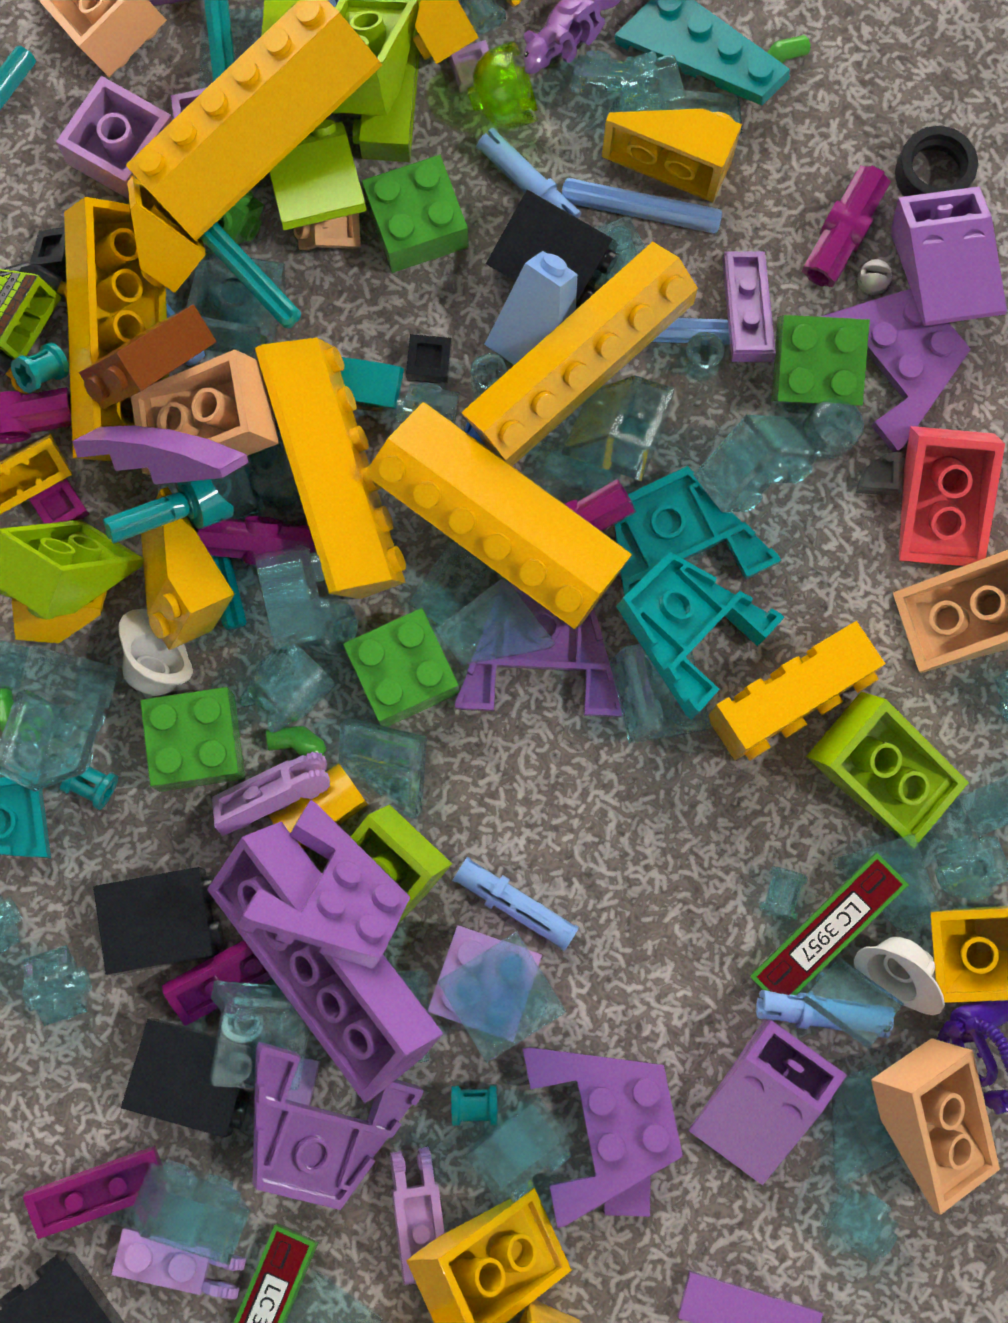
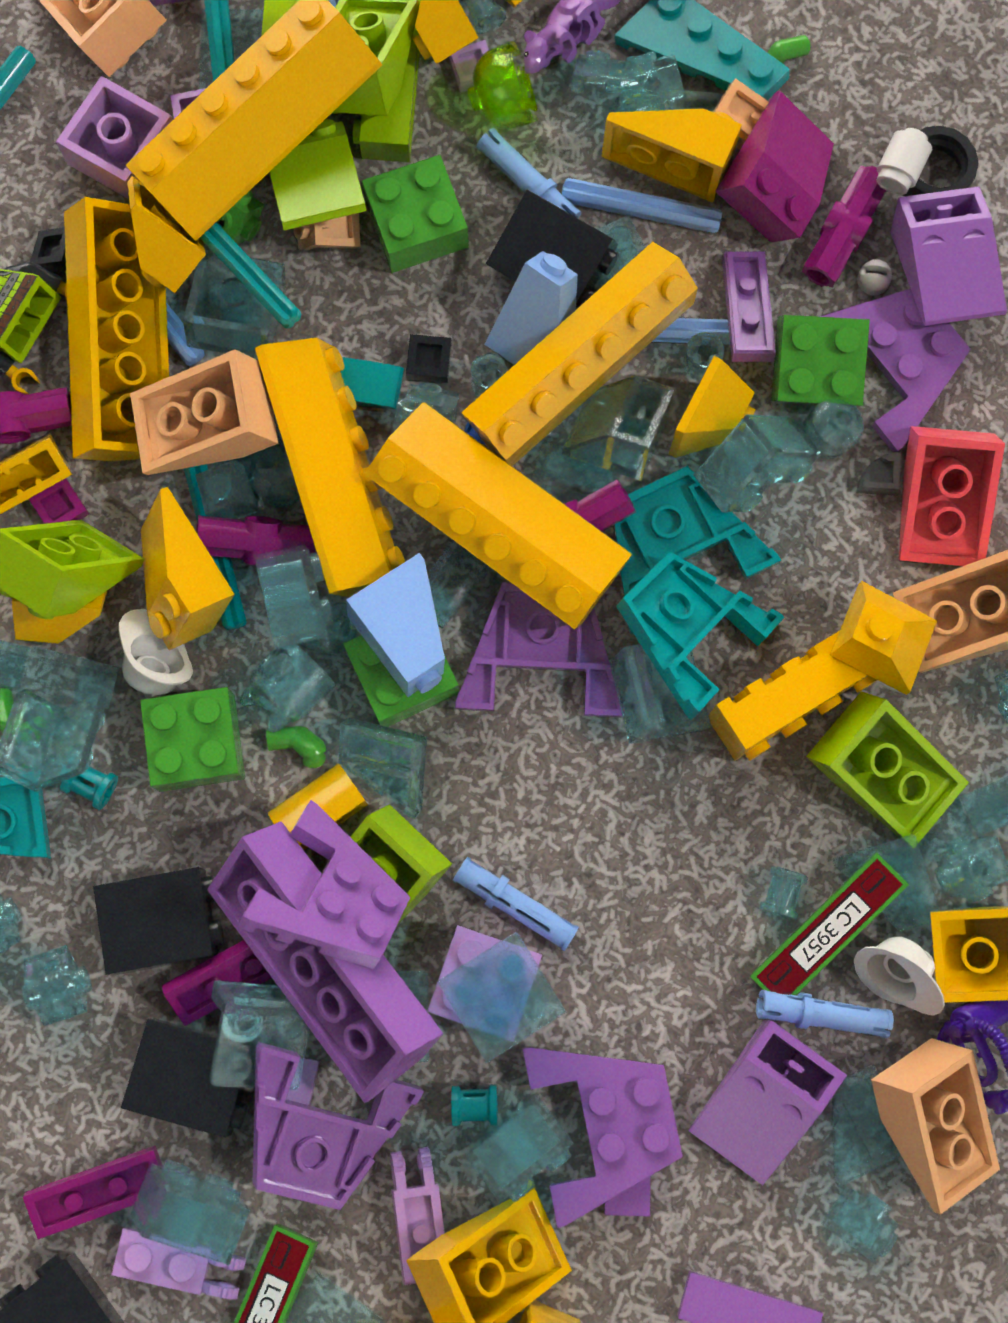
(40, 367): teal bush -> none
(147, 357): dark orange brick -> none
(165, 452): medium lavender slope -> none
(194, 499): teal piece -> none
(270, 792): lavender hinge -> none
(402, 625): none -> light blue slope
(494, 627): clear light blue wing -> none
(713, 411): none -> yellow slope
(743, 106): none -> light nougat bracket
(779, 172): none -> magenta slope
(853, 1002): clear light blue piece -> none
(883, 638): none -> yellow slope
(903, 161): none -> white brick

